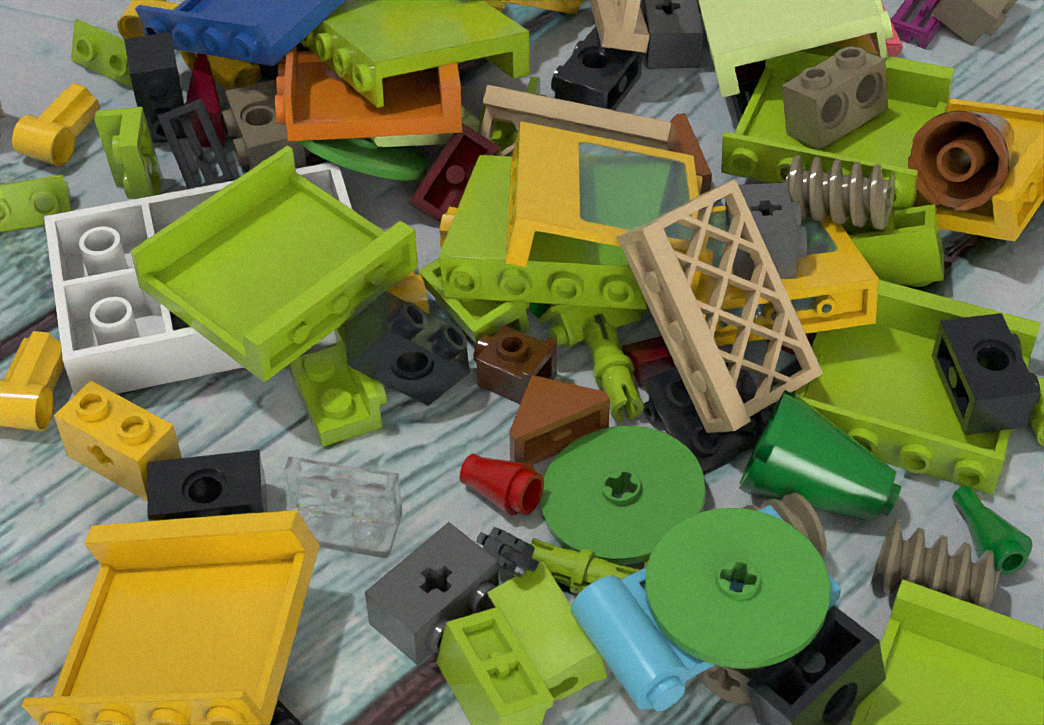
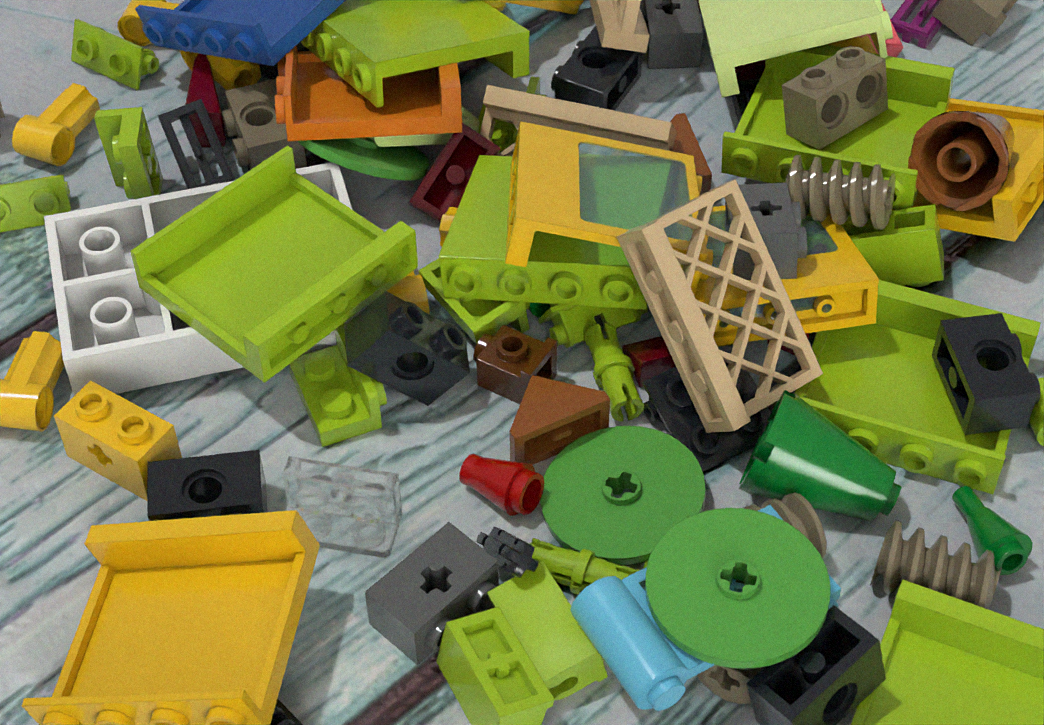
(155, 80): black brick -> none

